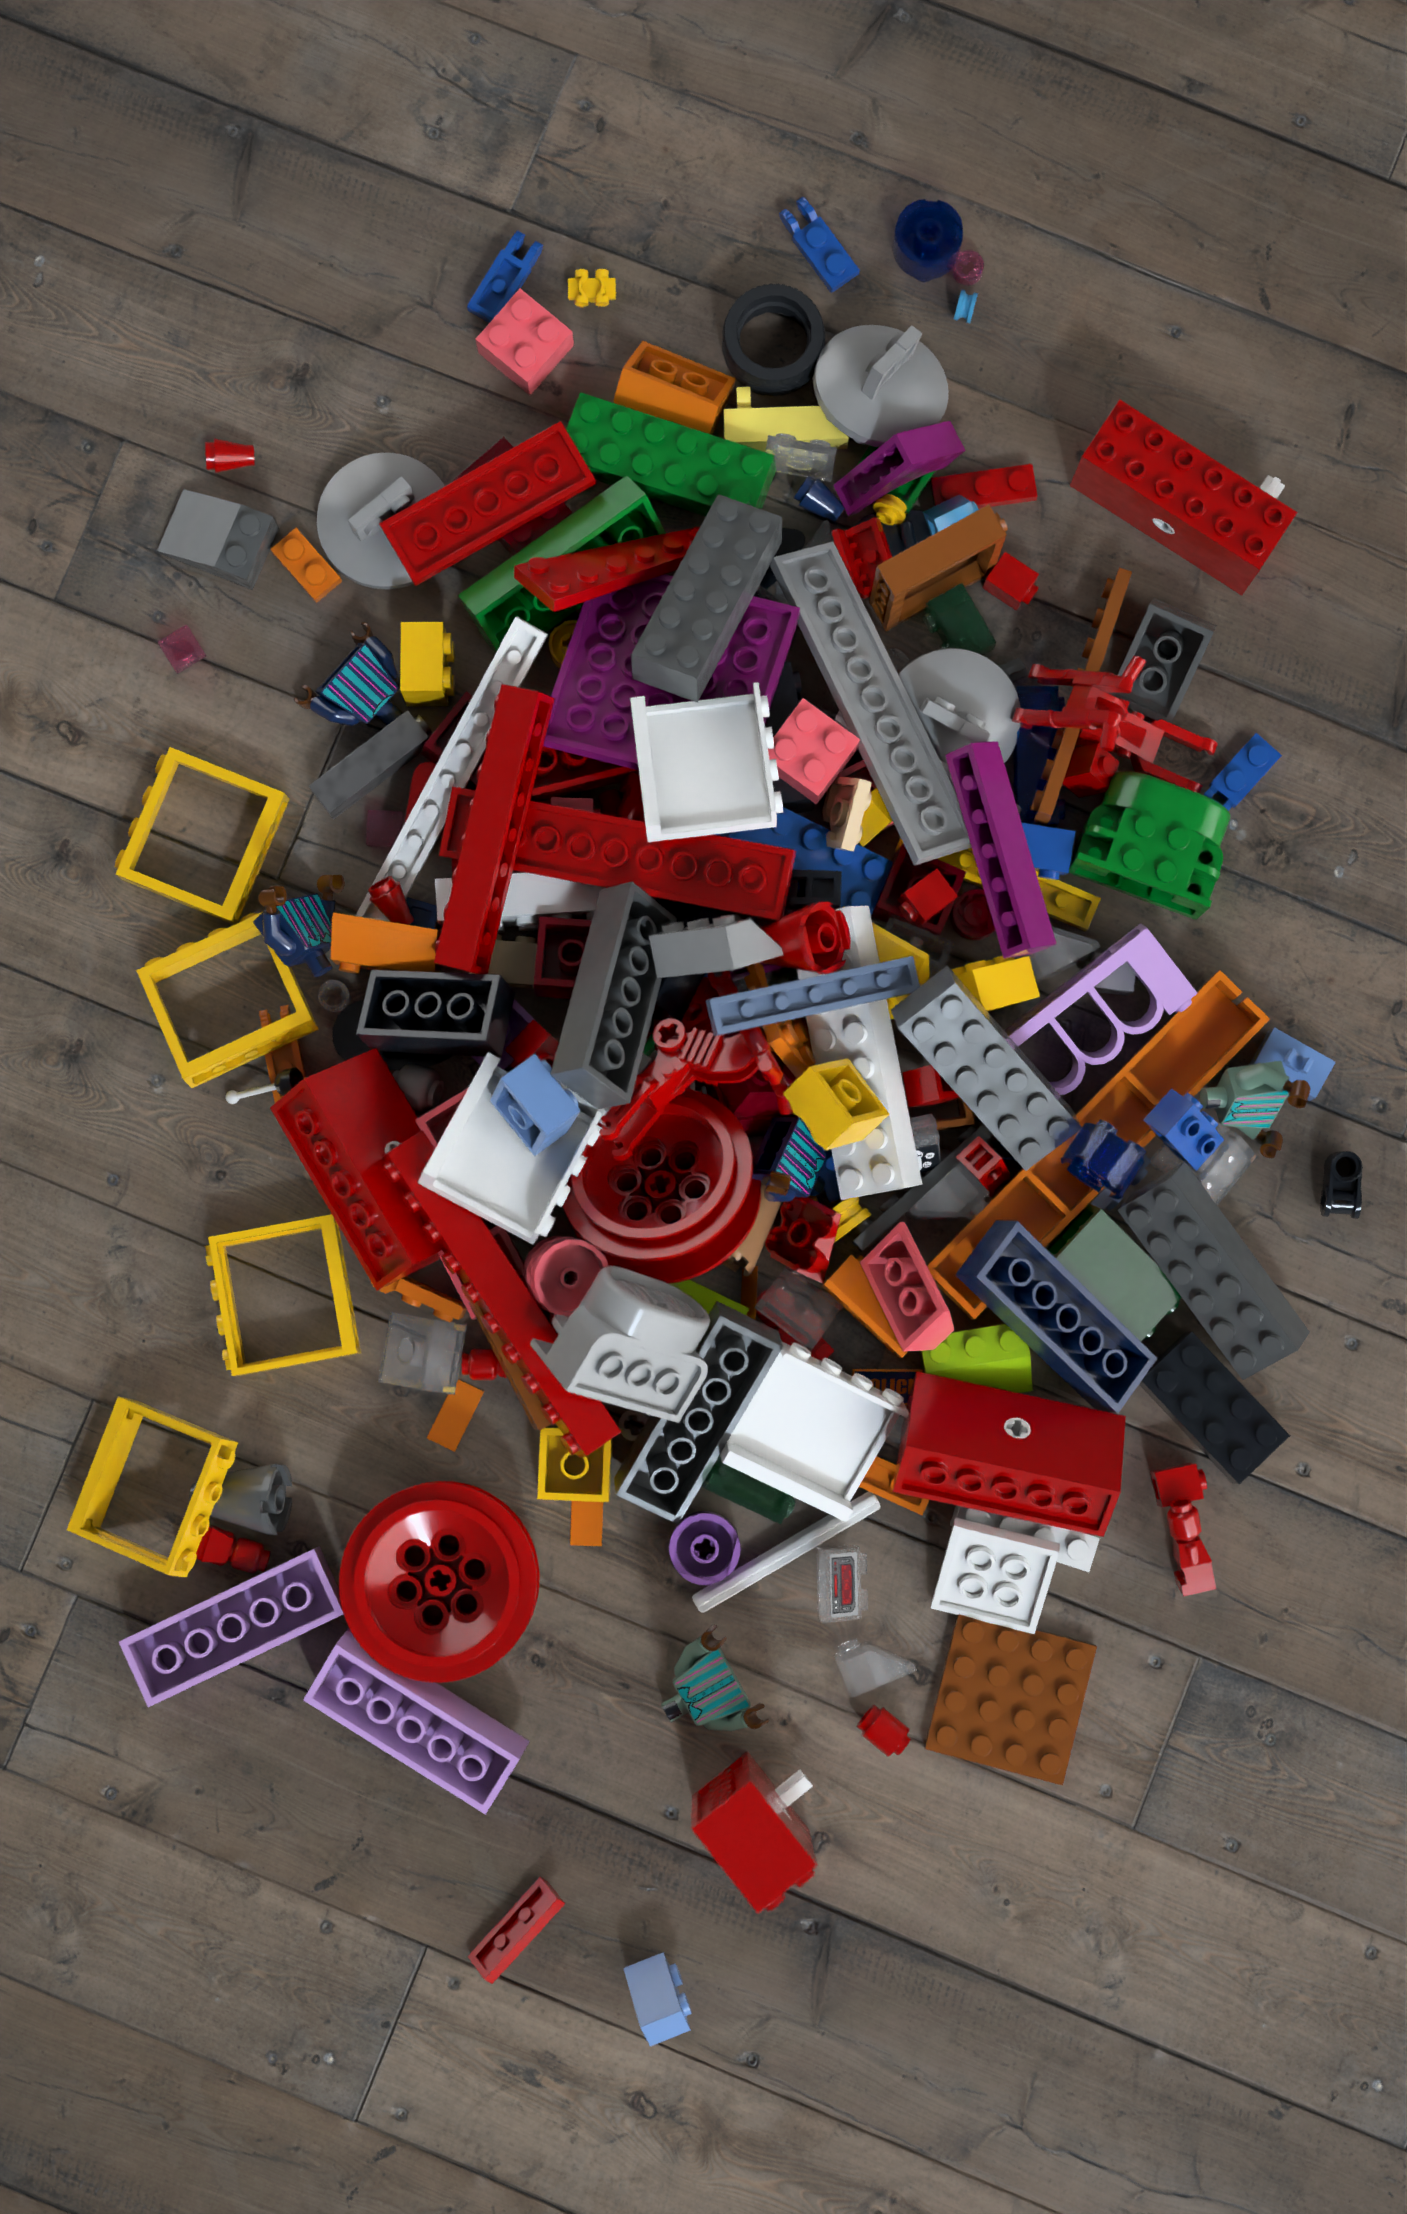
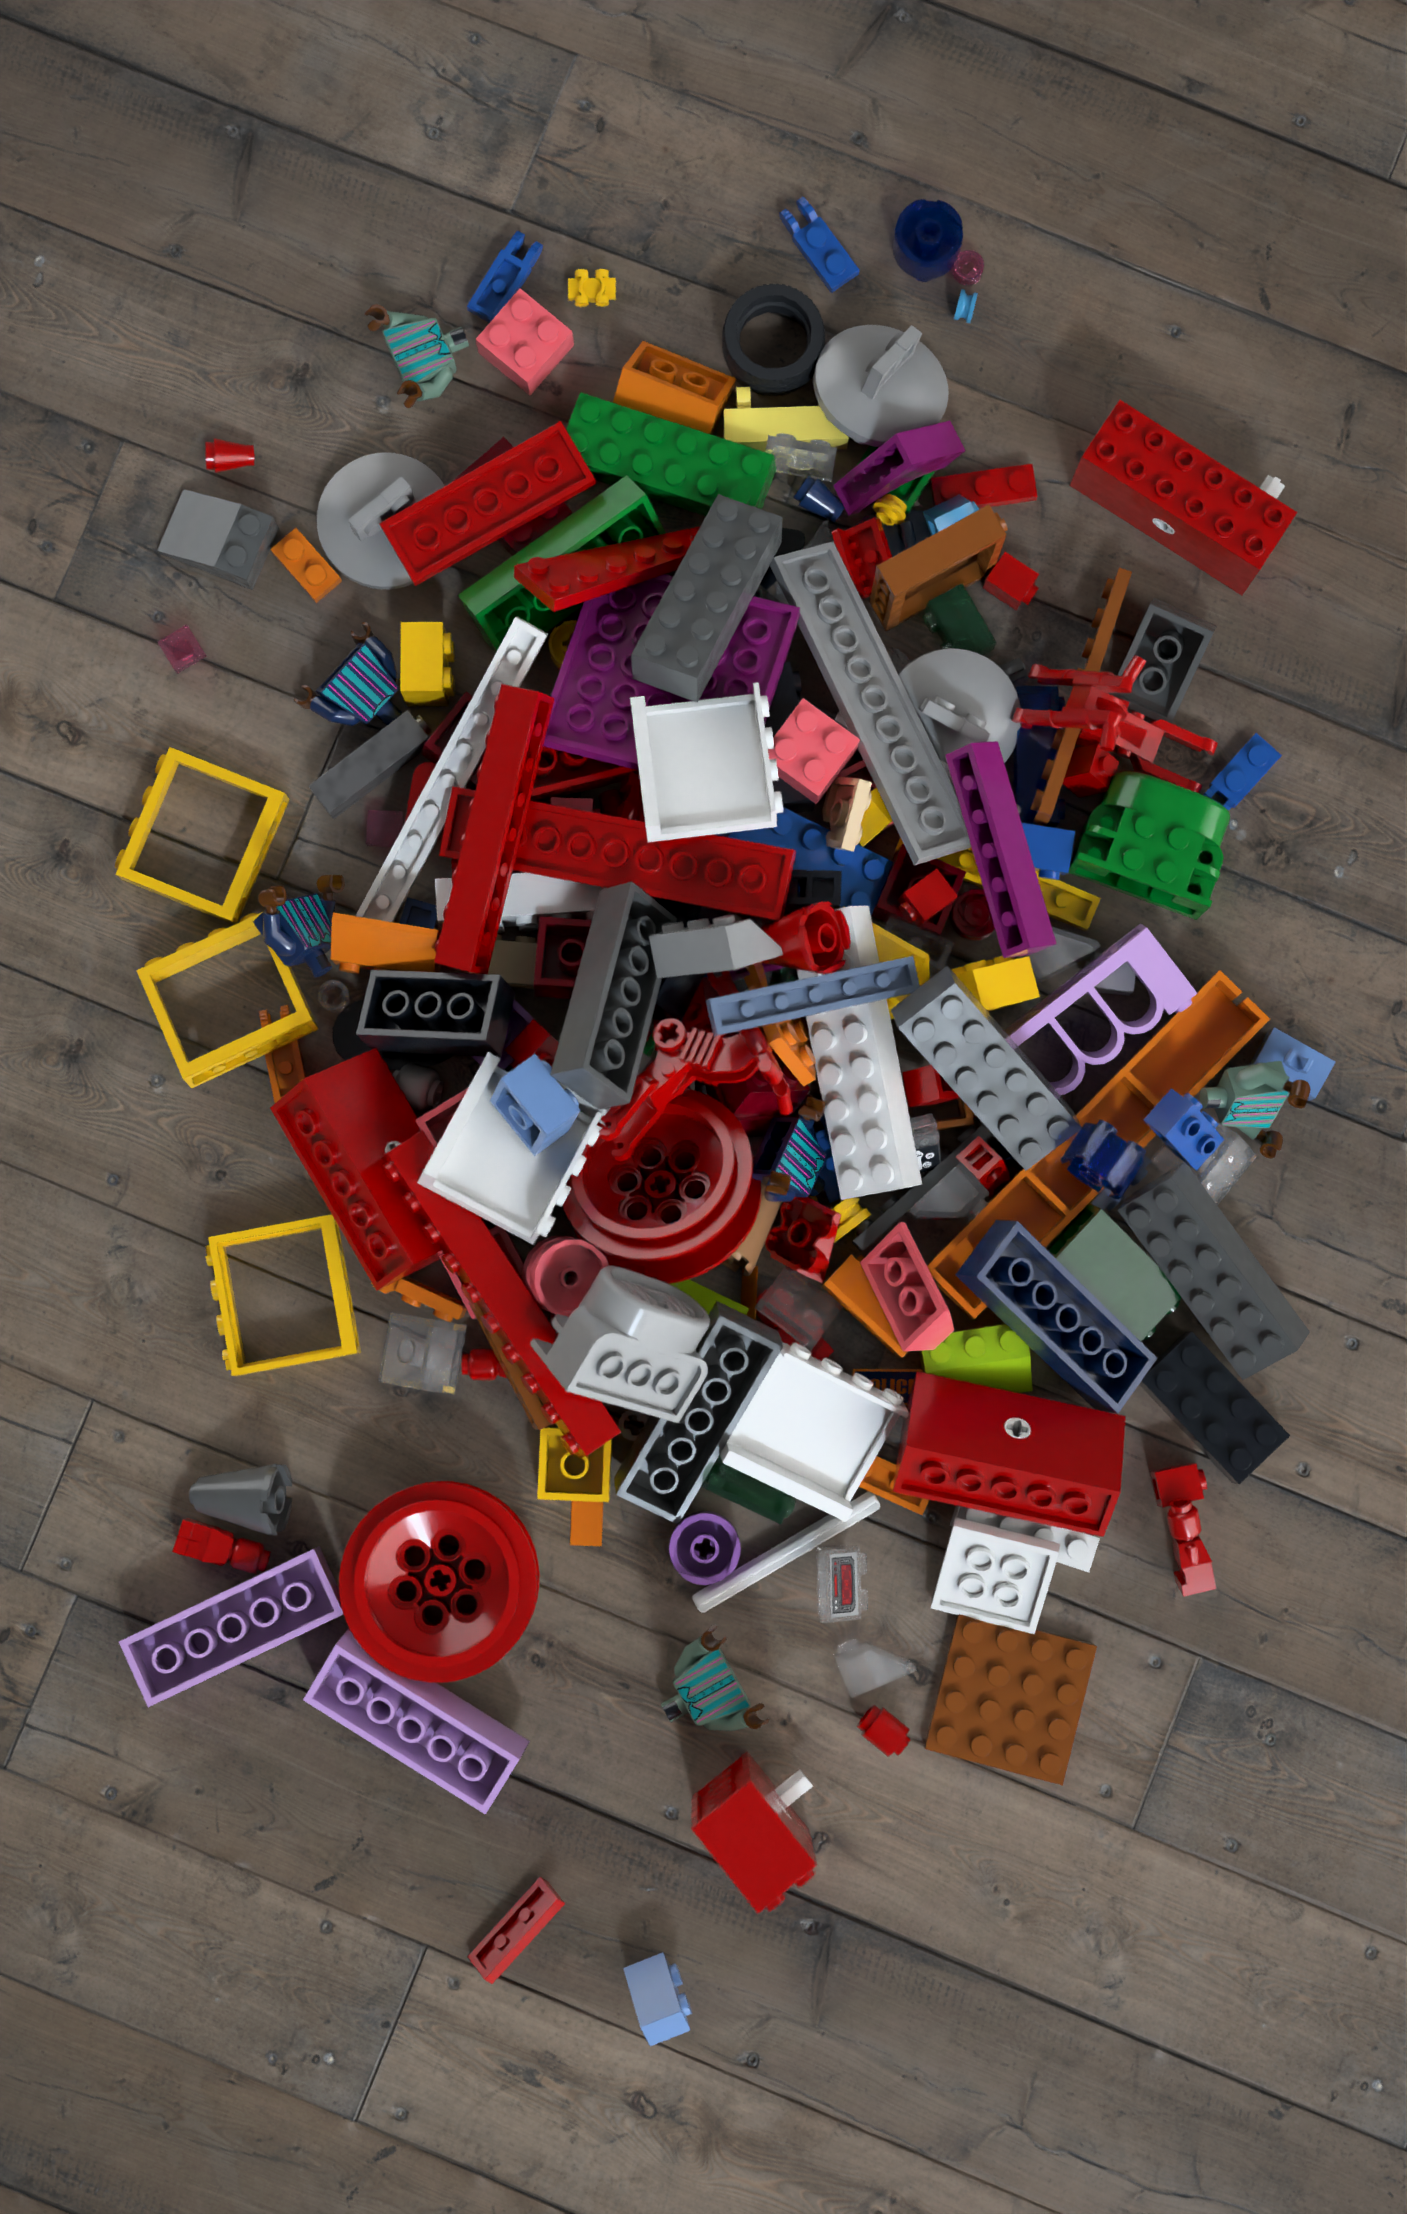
(108, 1468): yellow window -> none
(283, 1084): hinge -> none
(390, 900): red cone -> none
(418, 351): none -> torso
(455, 1415): orange sticker -> none
(835, 1104): yellow brick -> none
(1342, 1188): black piece -> none

